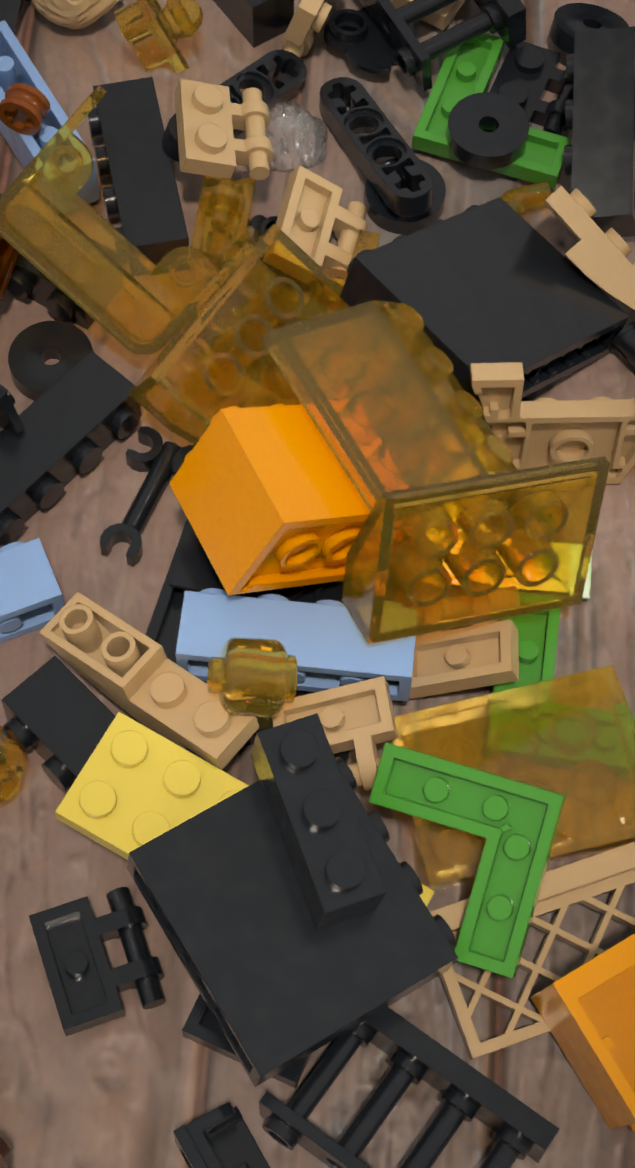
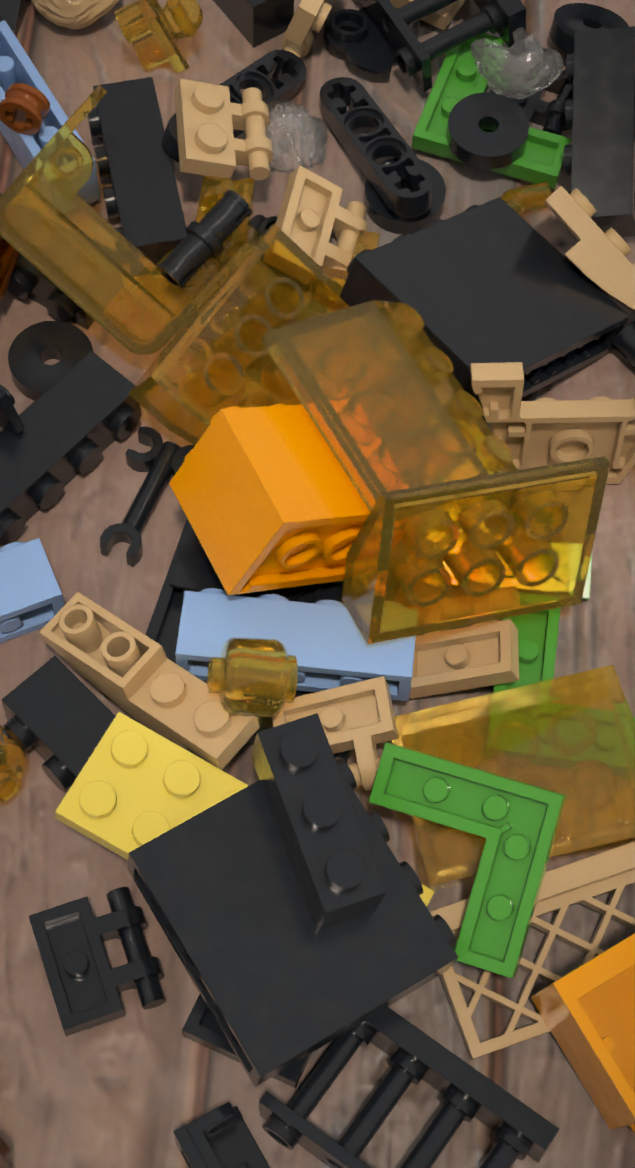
(204, 239): none -> black pin
(517, 69): none -> clear hair

